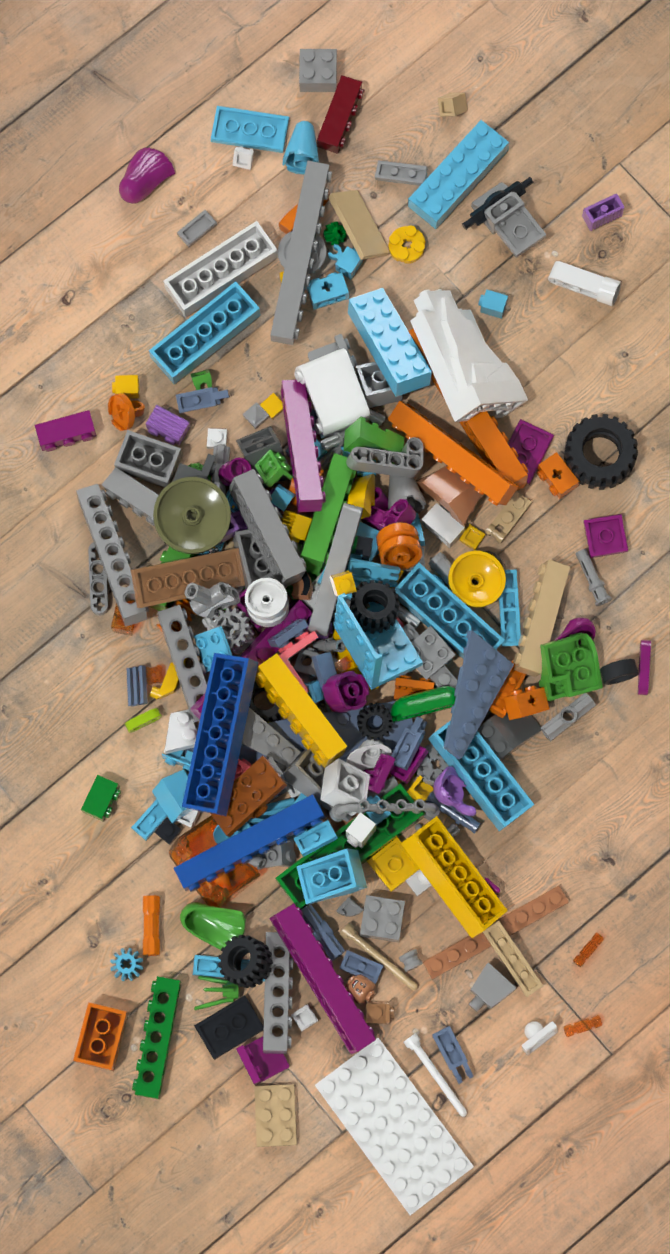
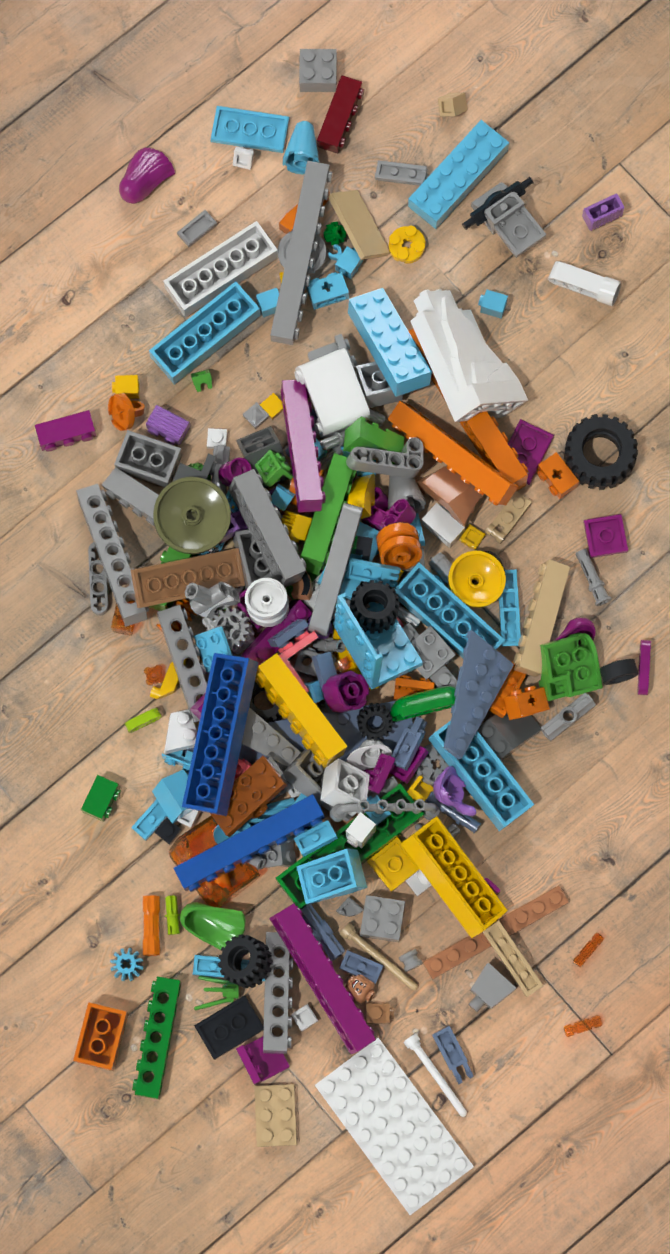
(134, 686): sand blue tile -> none
(172, 915): none -> lime axle
(200, 399): sand blue hinge -> none
(268, 301): none -> medium azure panel
(343, 583): yellow brick -> none
(537, 1035): white tile -> none

